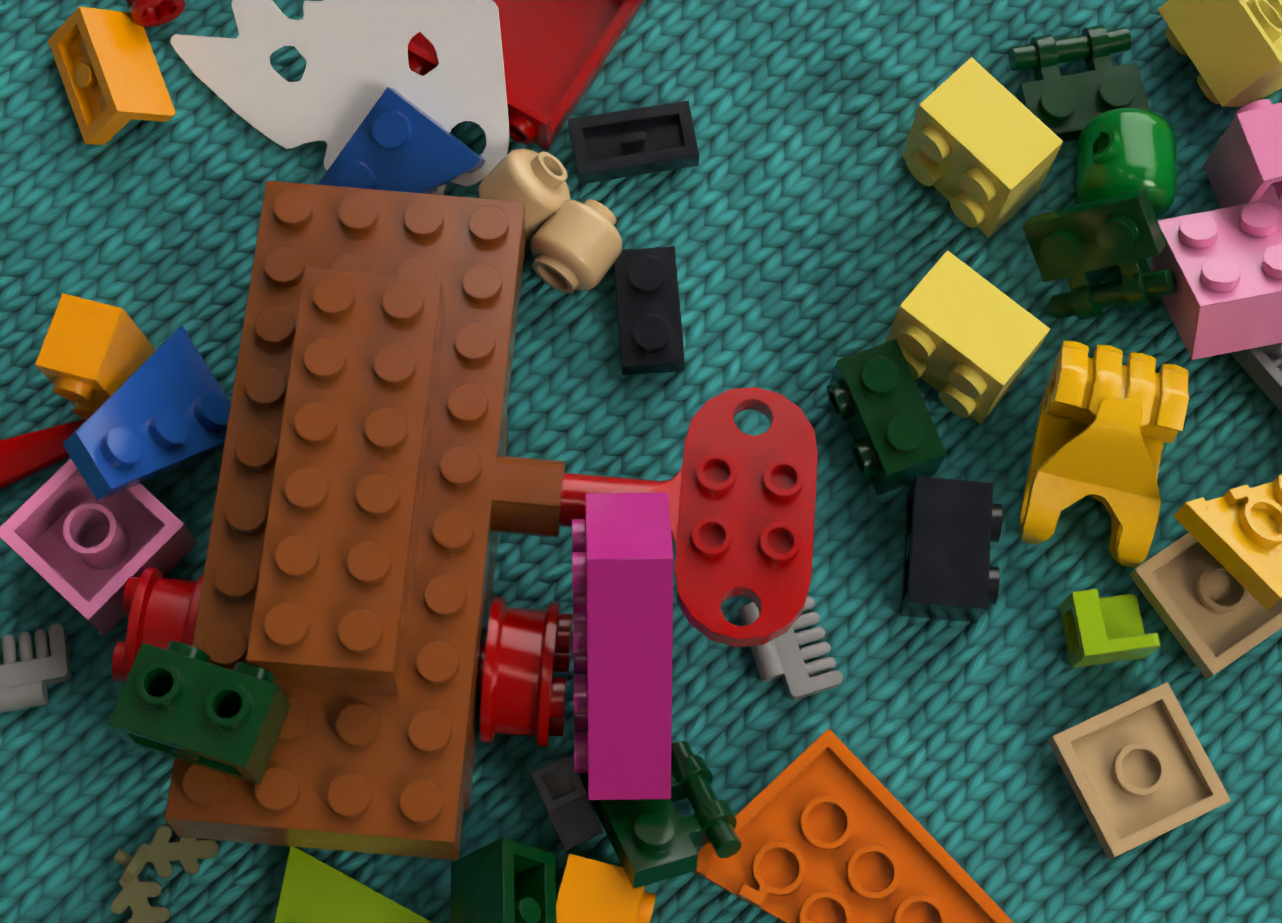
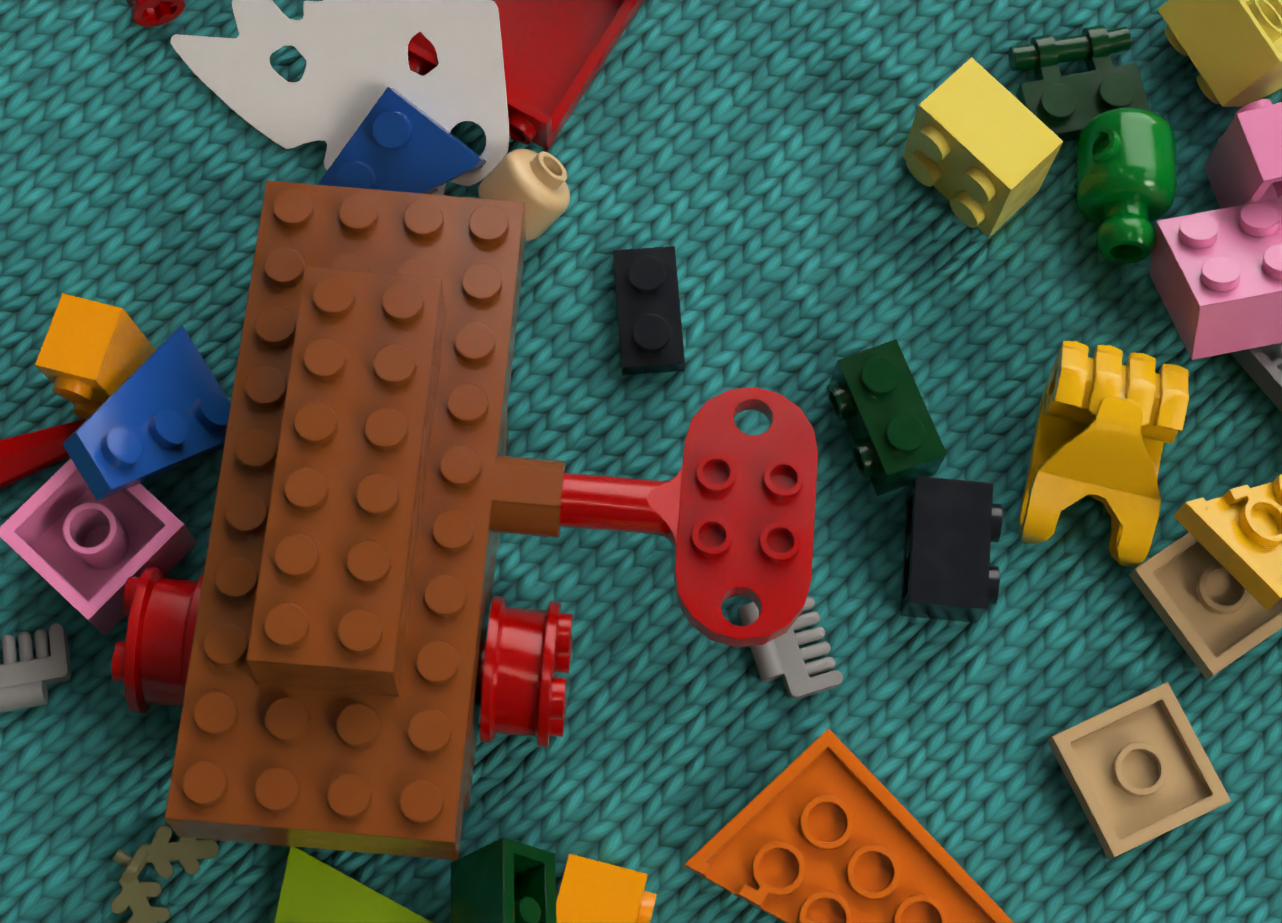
(109, 73): light orange panel -> none
(201, 710): dark green brick -> none
(566, 803): black piece -> none
(576, 246): tan head -> none
(623, 645): dark pink brick -> none
(633, 142): black plate -> none
(652, 836): dark green plate -> none
(965, 337): light yellow brick -> none
(1097, 236): dark green plate -> none
(1104, 629): lime panel -> none

